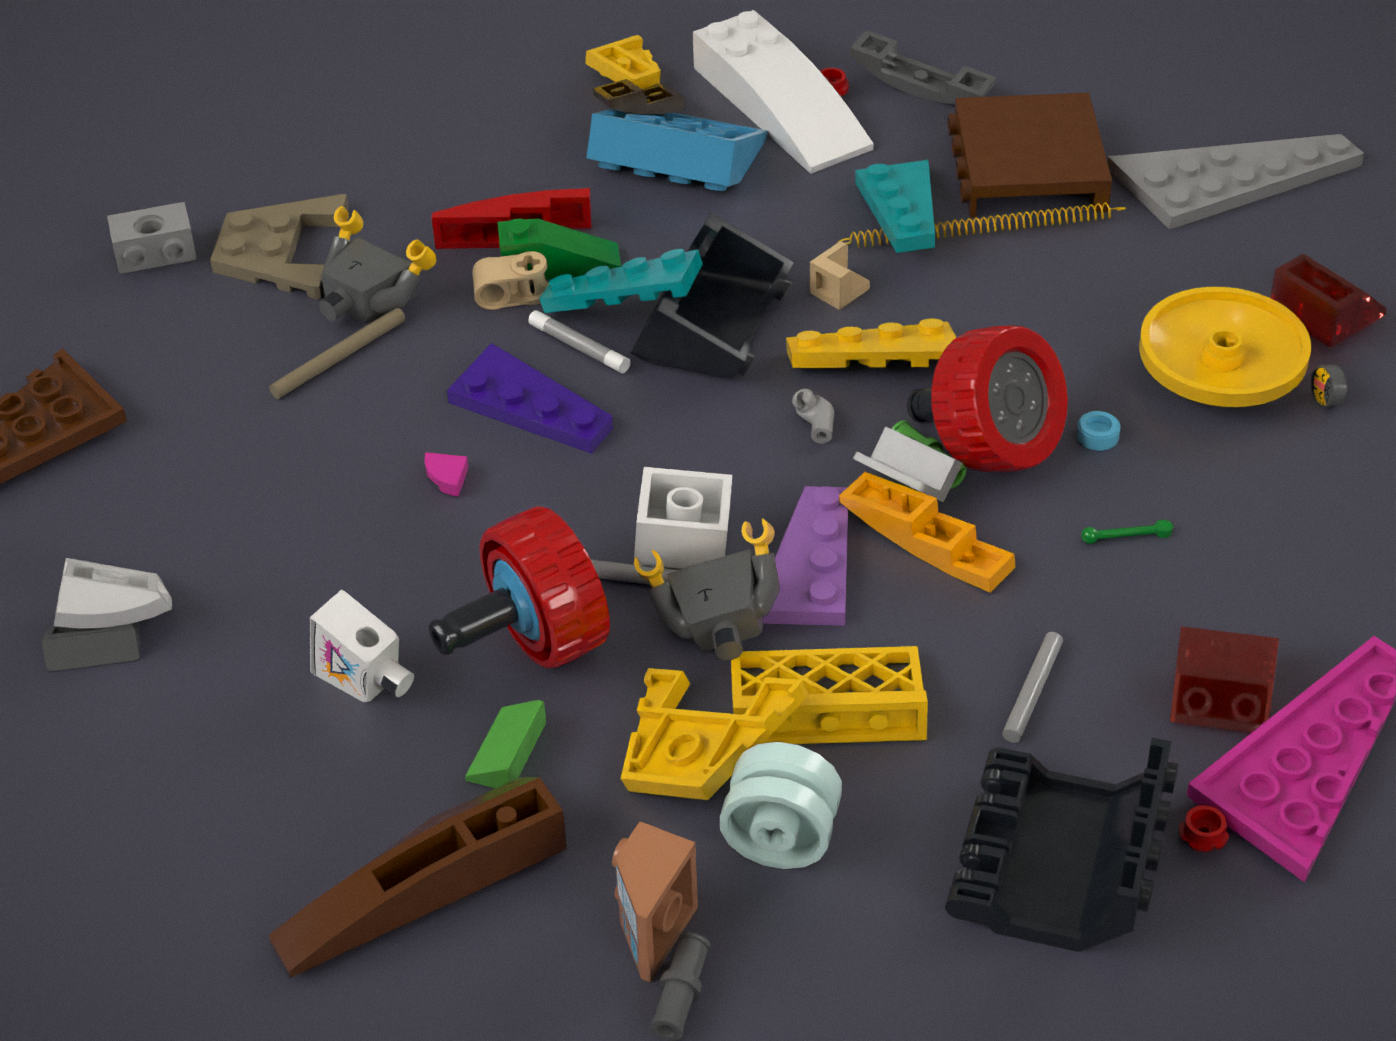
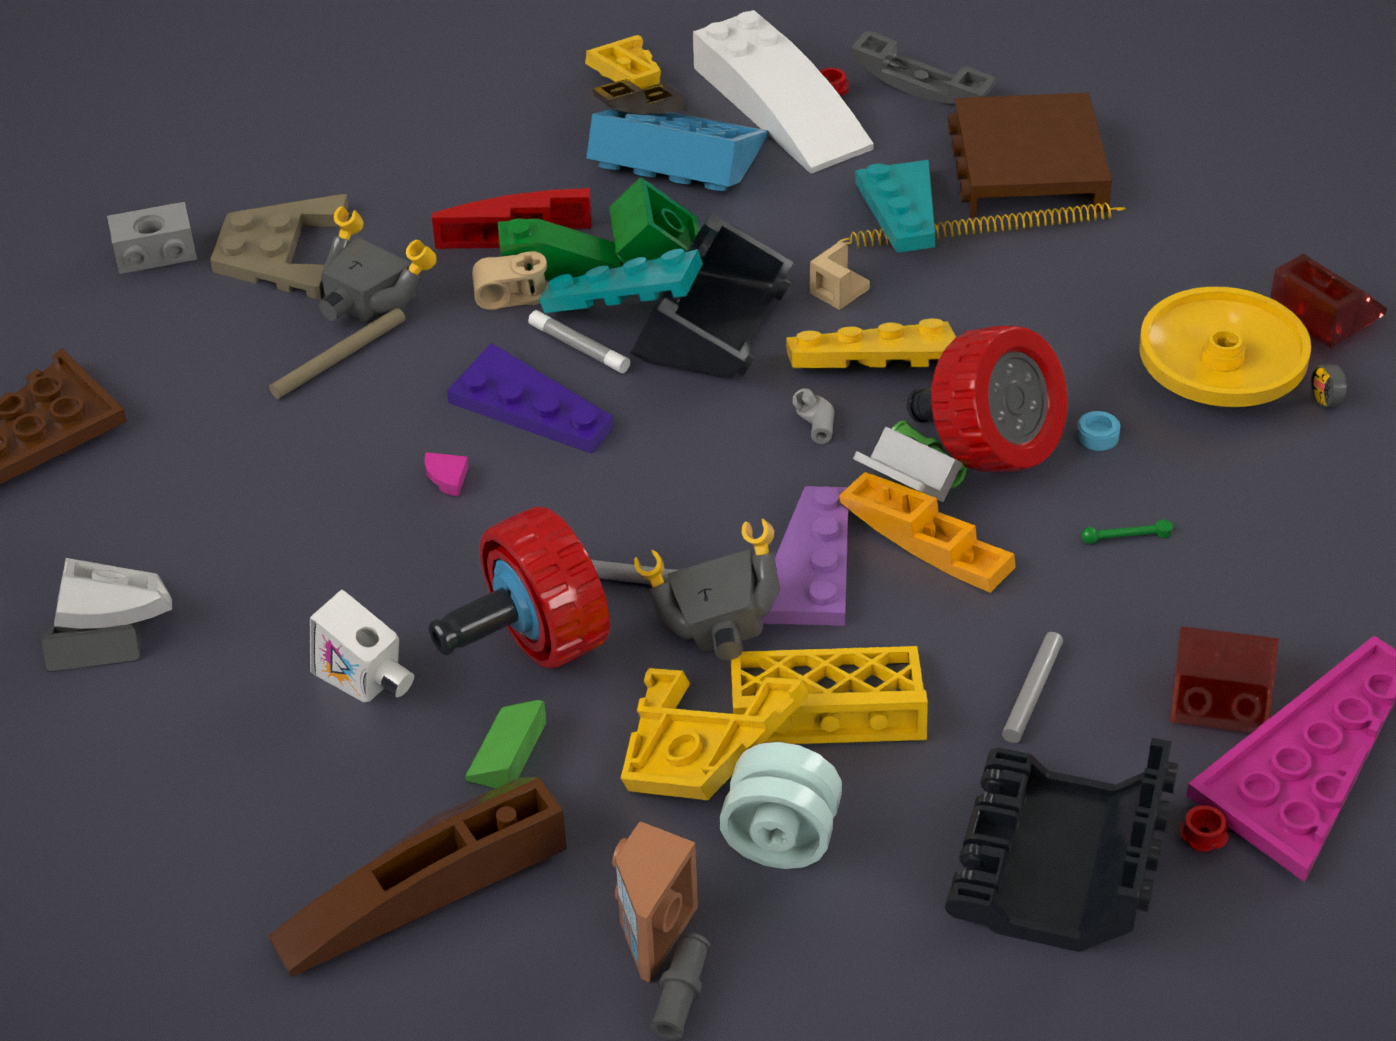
(650, 223): none -> green slope
(682, 517): white brick -> none
(1214, 179): light grey wing -> none

